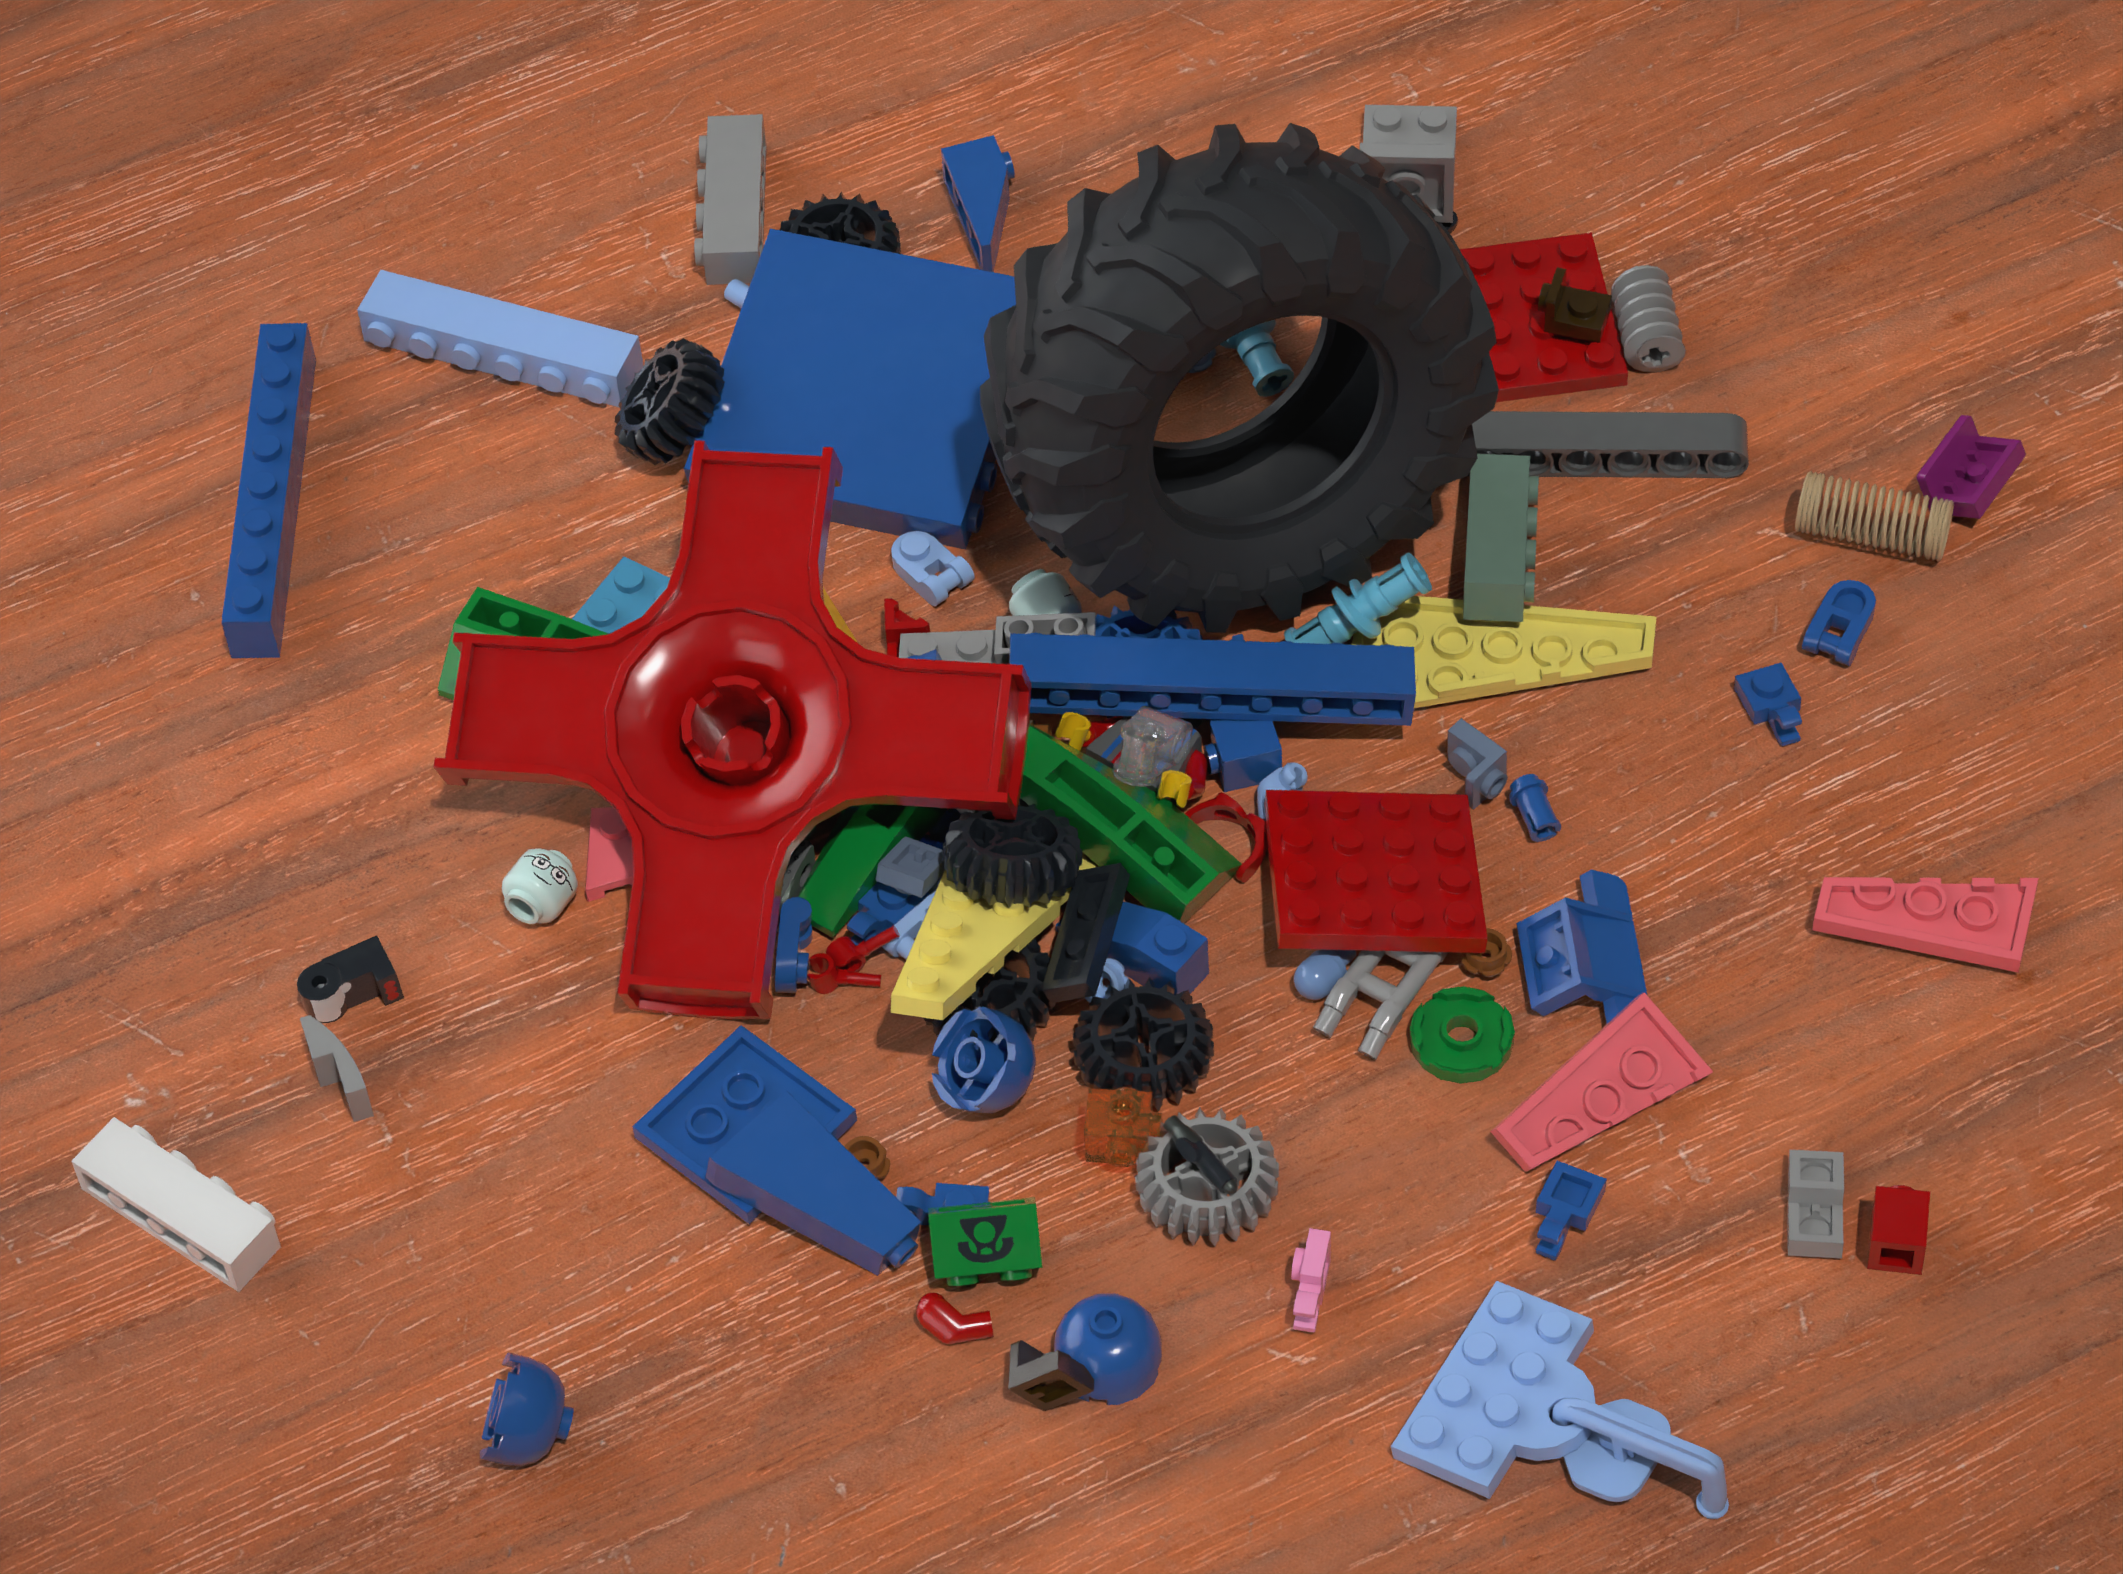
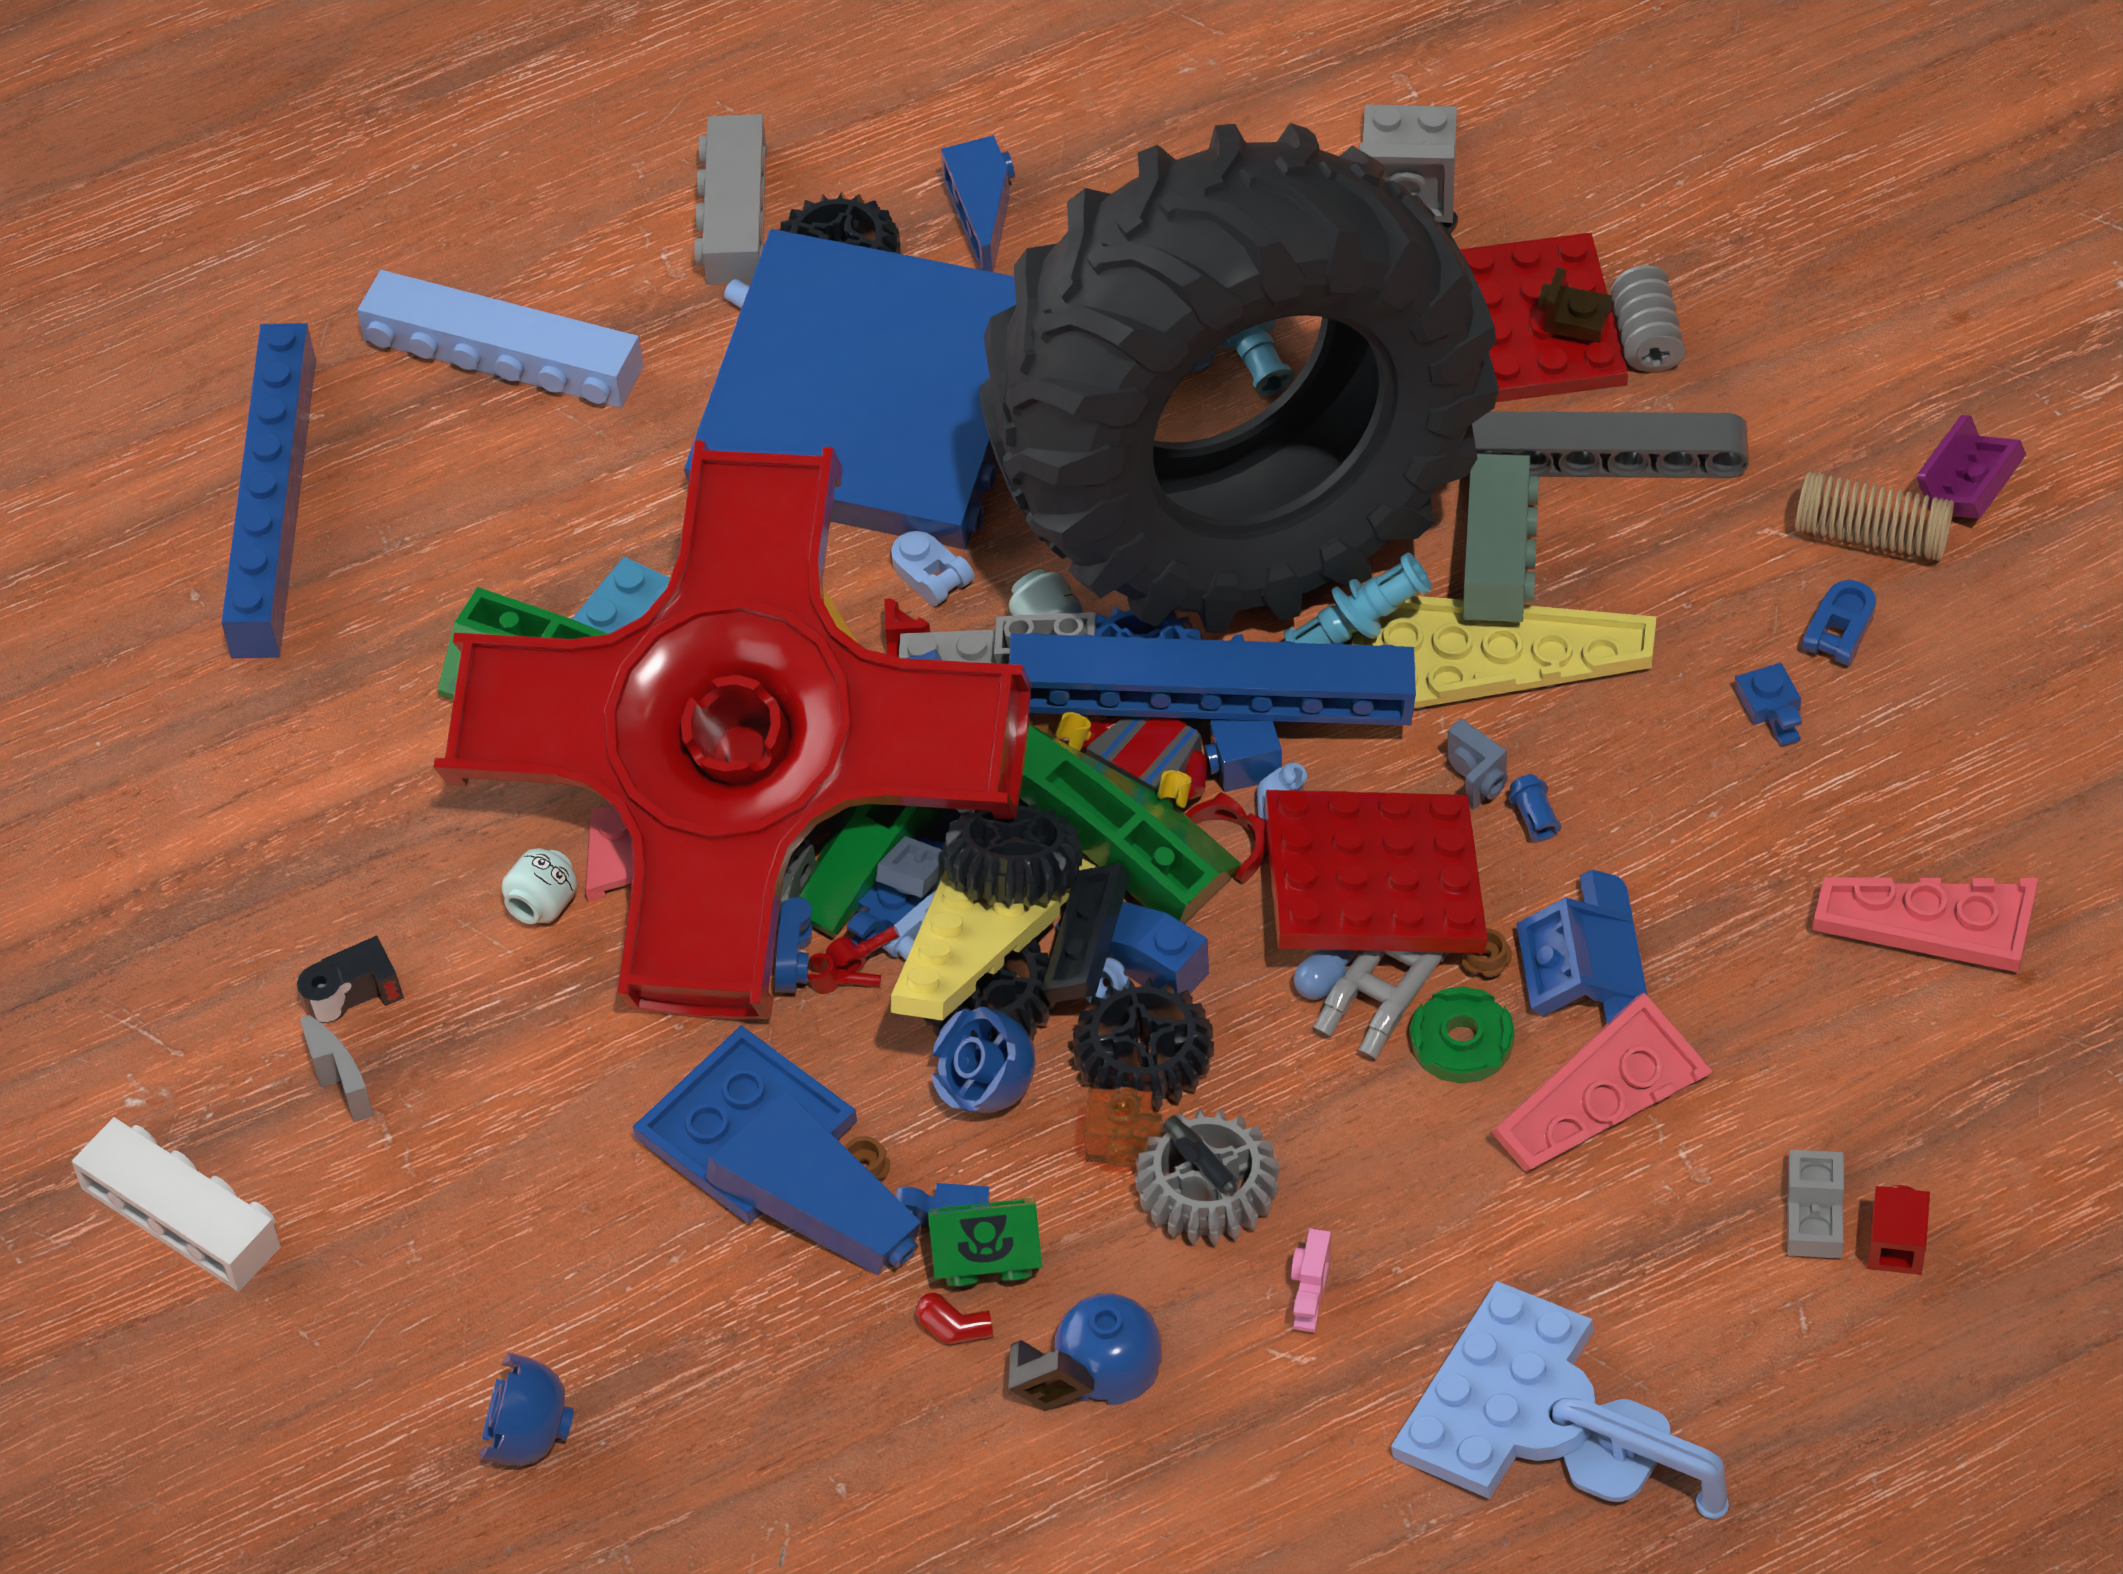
(669, 401): black gear -> none
(1150, 746): clear piece -> none
(1566, 1201): blue plate -> none

